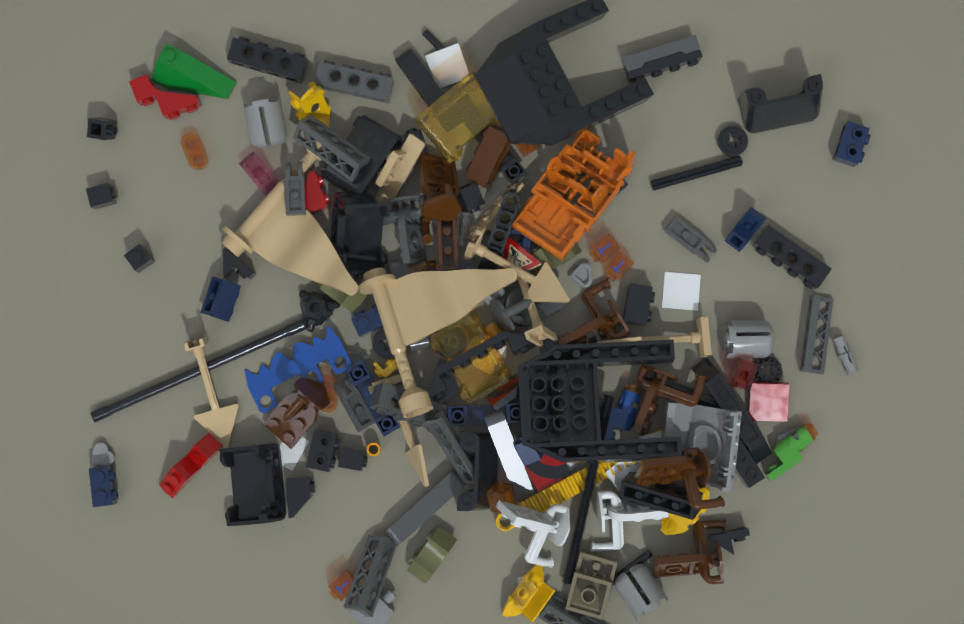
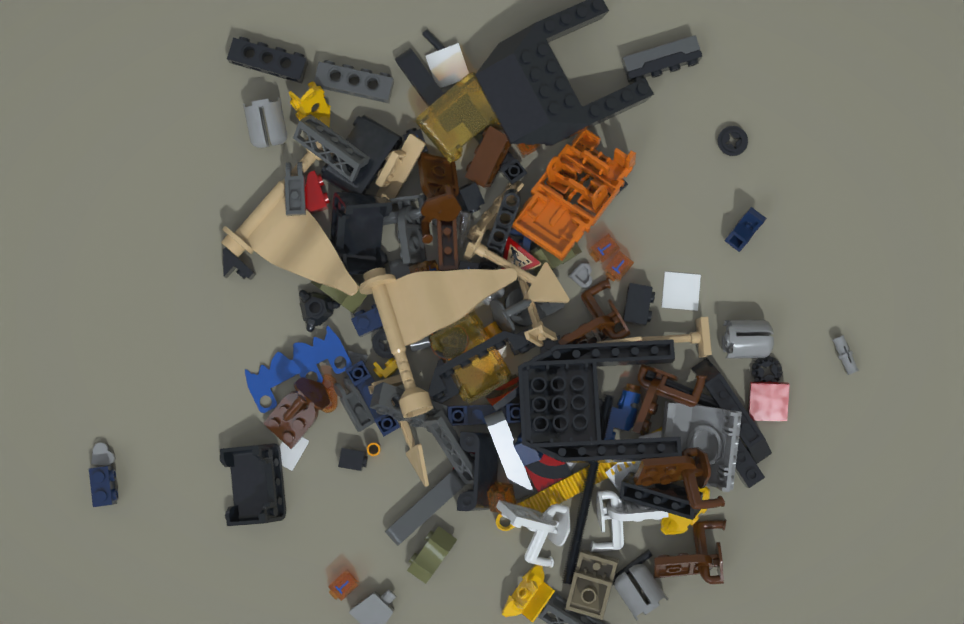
(102, 128): black brick -> none
(102, 195): black brick -> none
(108, 410): black piece -> none
(139, 258): black brick -> none
(170, 103): red arch -> none
(184, 73): green wedge -> none
(189, 465): red arch -> none
(194, 152): clear orange plate -> none
(218, 420): tan piece -> none
(220, 299): dark blue brick -> none
(259, 173): clear pink arch -> none
(298, 494): black slope -> none
(322, 450): black brick -> none
(374, 575): dark grey fence -> none
(689, 238): dark grey hinge -> none
(696, 173): black axle -> none
(726, 536): black slope -> none
(742, 373): clear red brick -> none
(766, 115): black windscreen -> none
(788, 448): bright green plate -> none
(811, 334): dark grey fence -> none
(818, 269): black brick -> none
(851, 144): dark blue brick -> none

